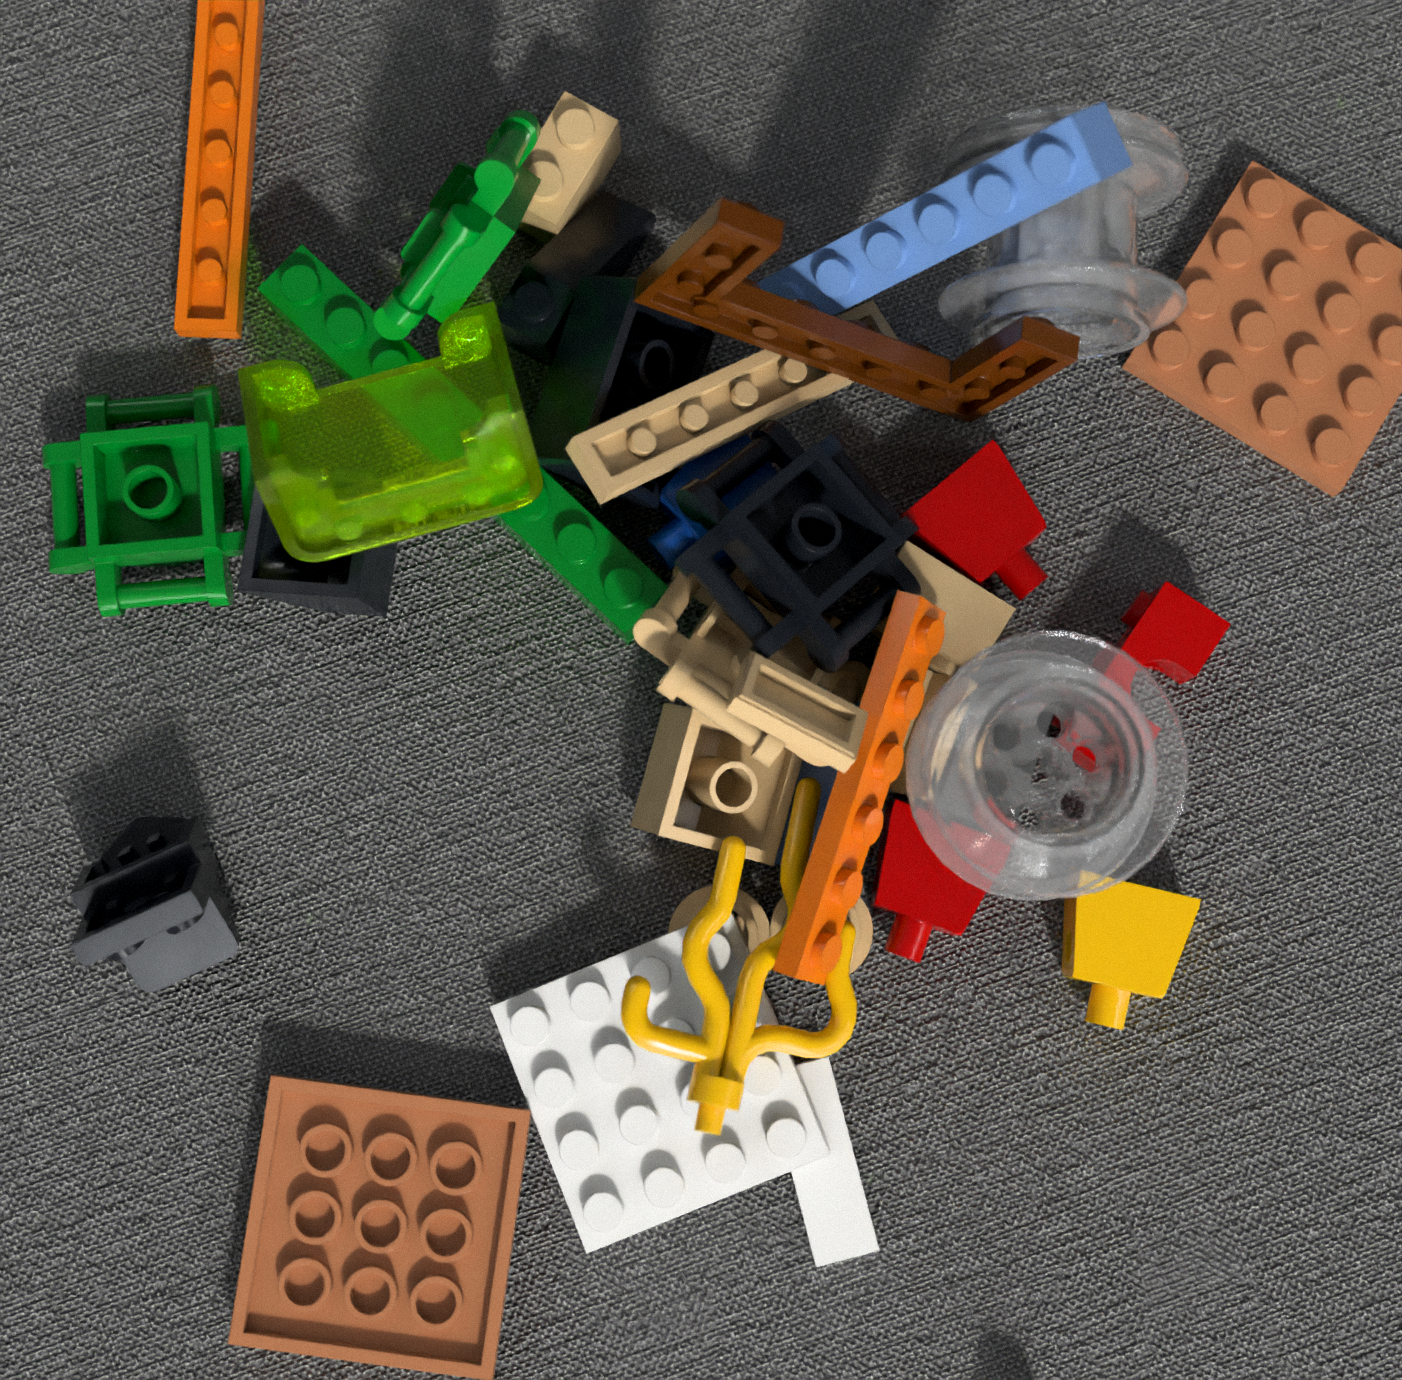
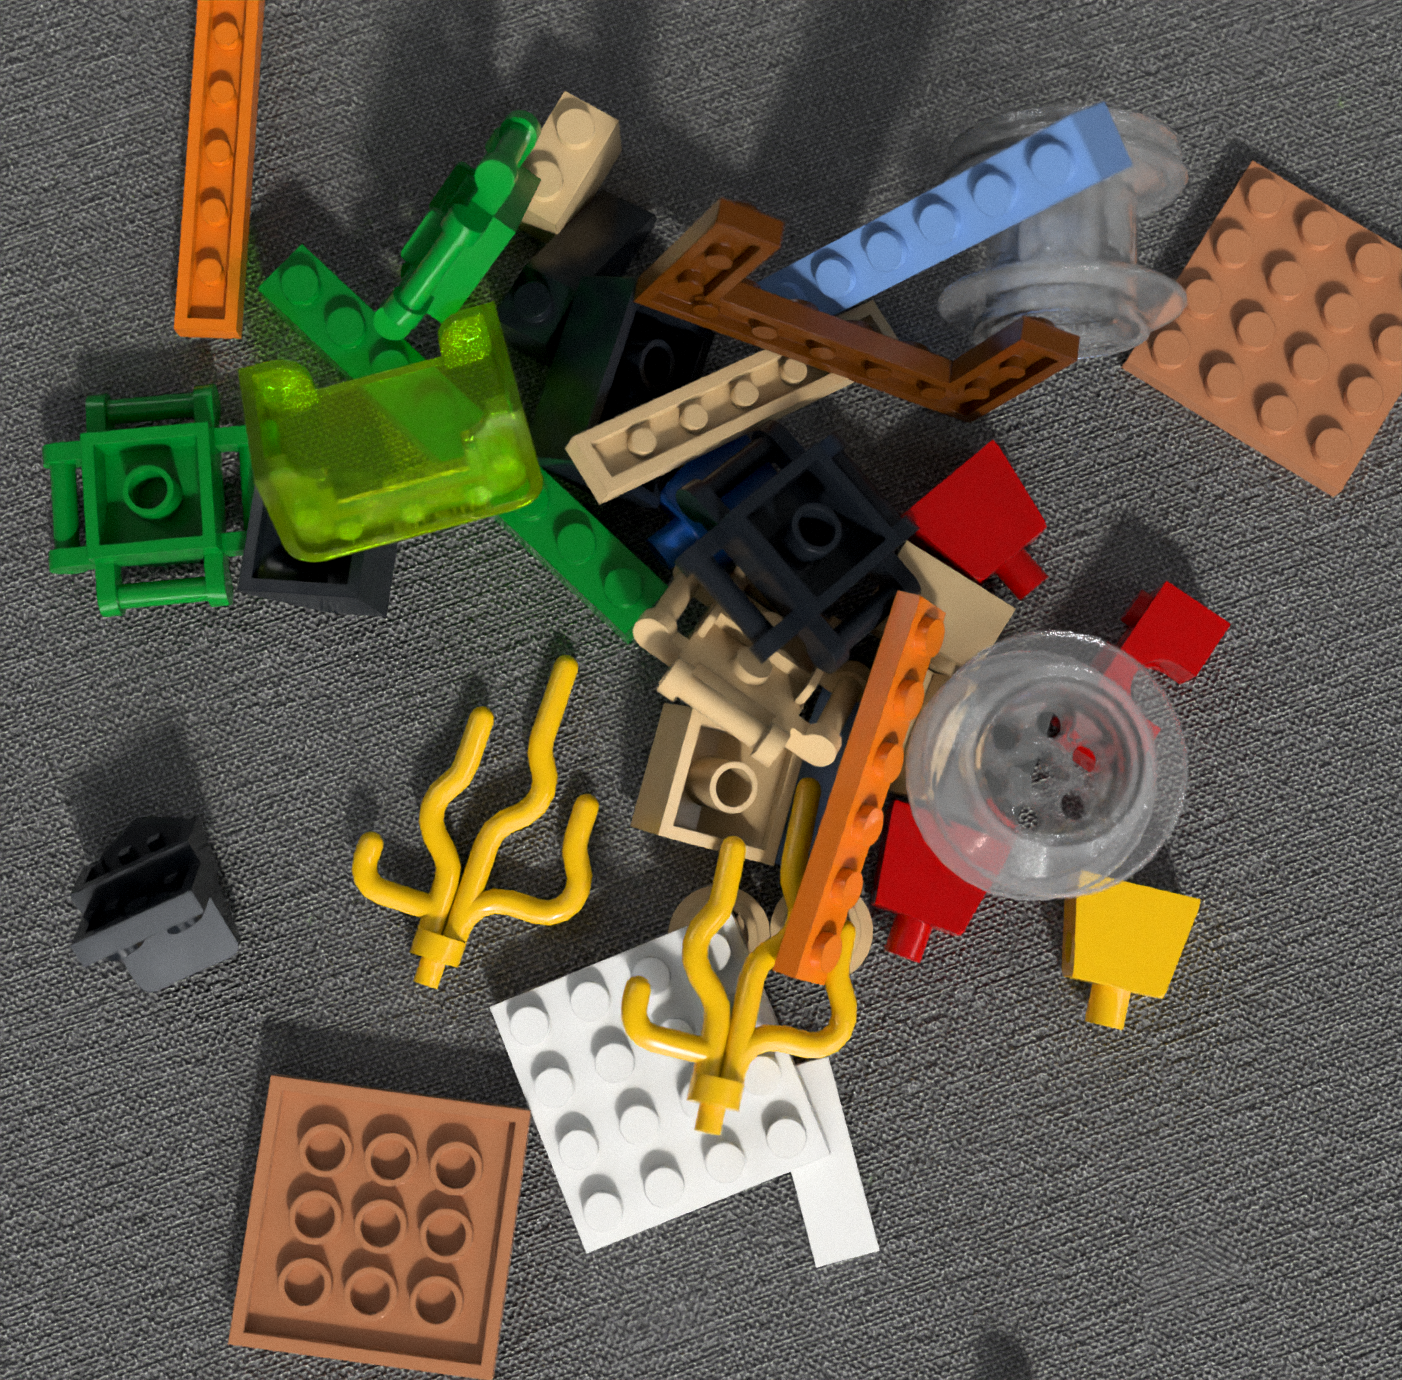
(454, 908): none -> yellow plant
(797, 712): tan tile -> none

